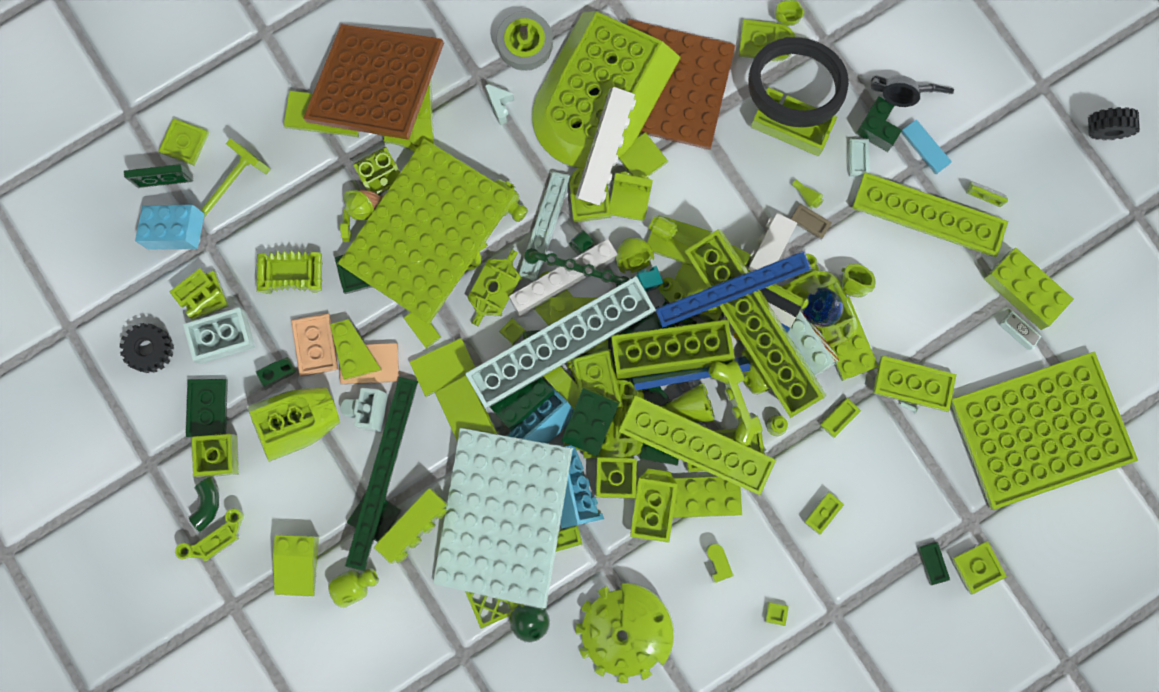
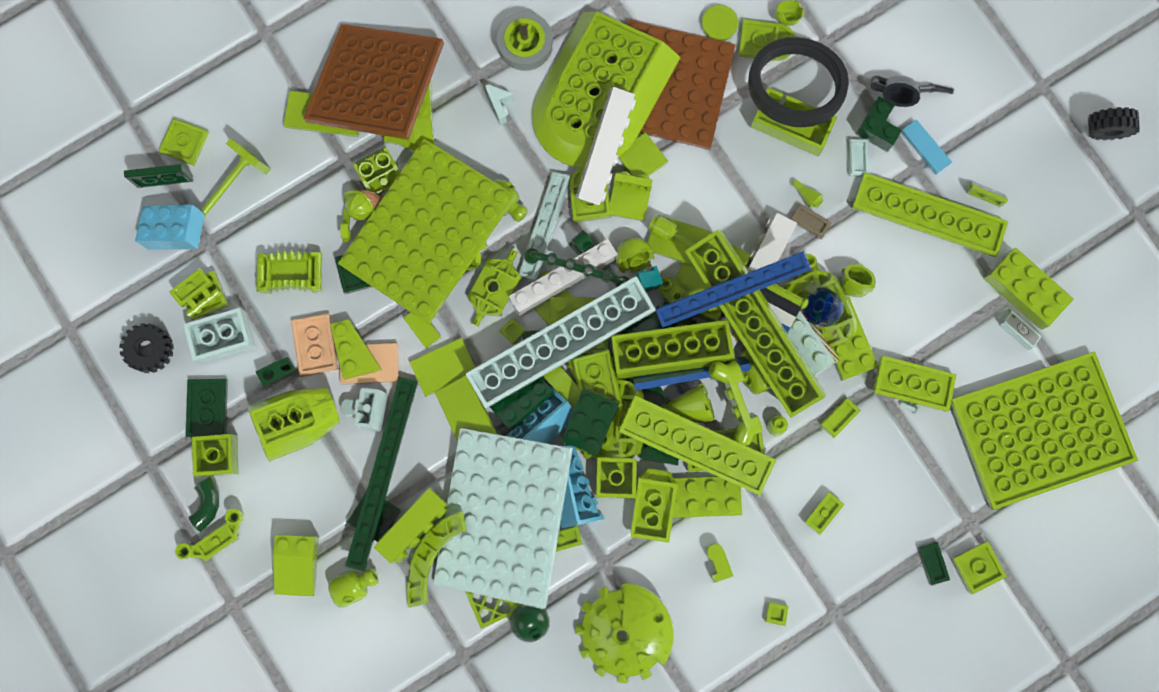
(426, 553): none -> lime tile
(720, 22): none -> lime tile

